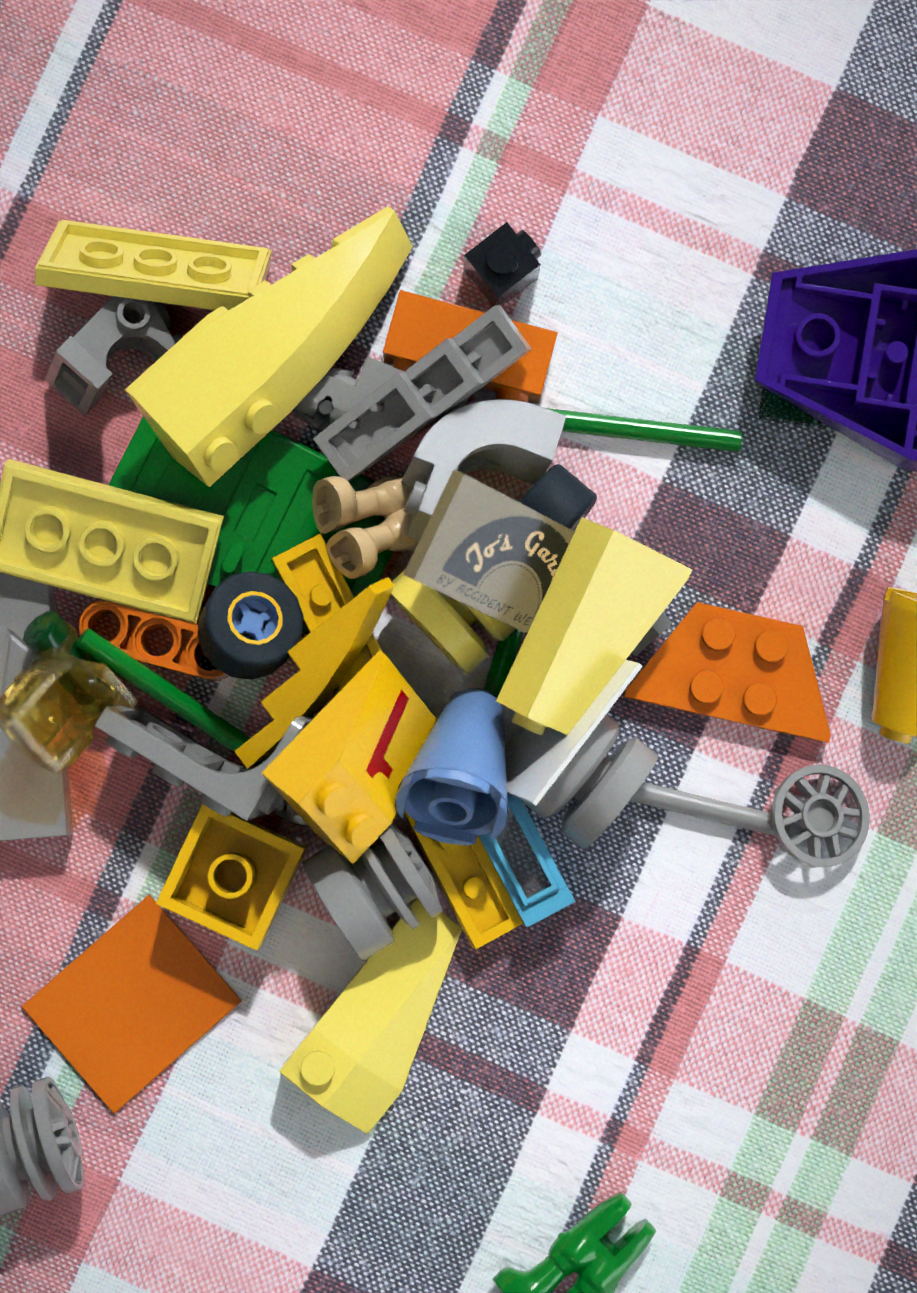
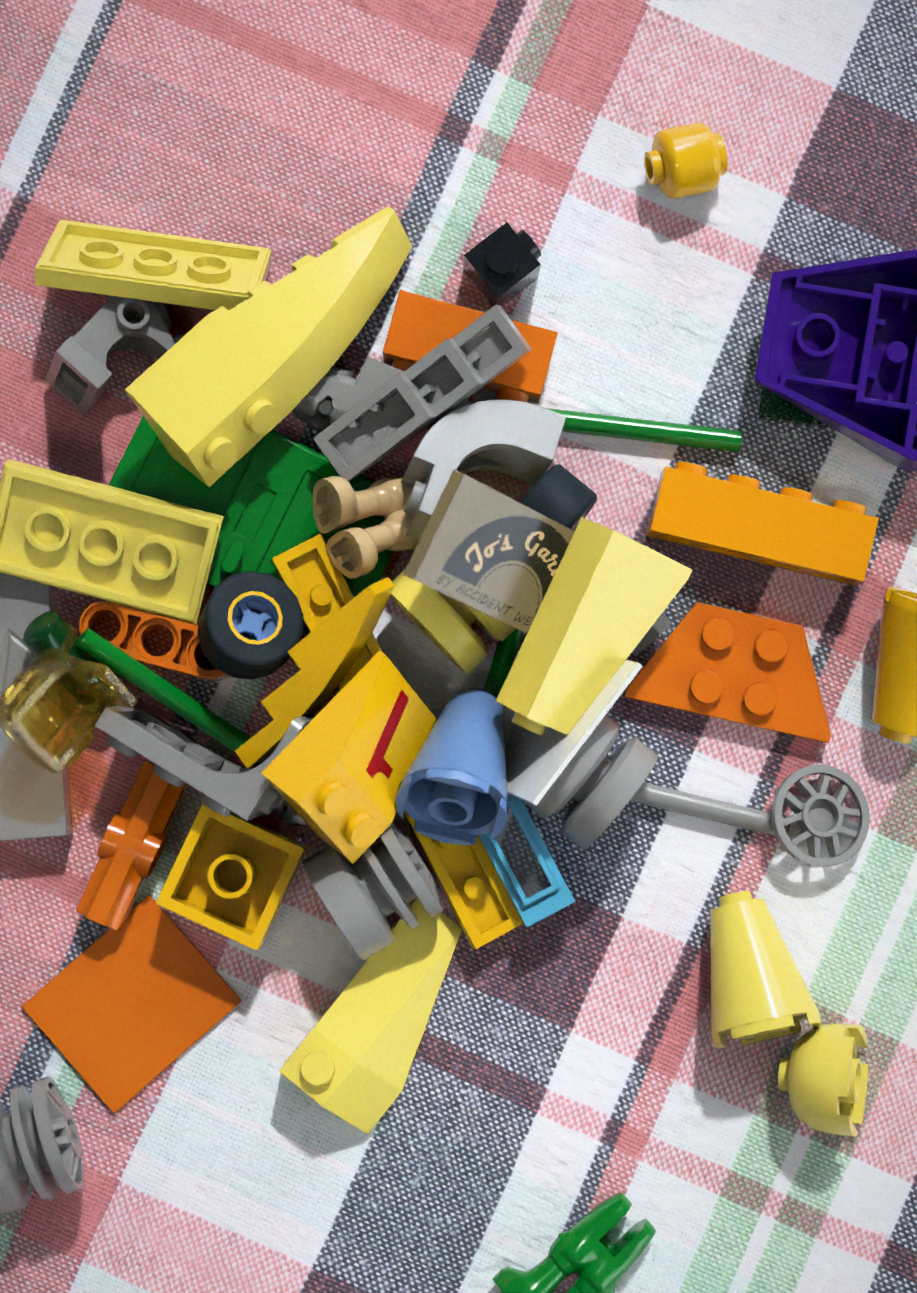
(130, 848): none -> orange piece
(686, 160): none -> yellow head
(753, 976): none -> light yellow cone
(762, 525): none -> light orange brick
(827, 1078): none -> light yellow cylinder

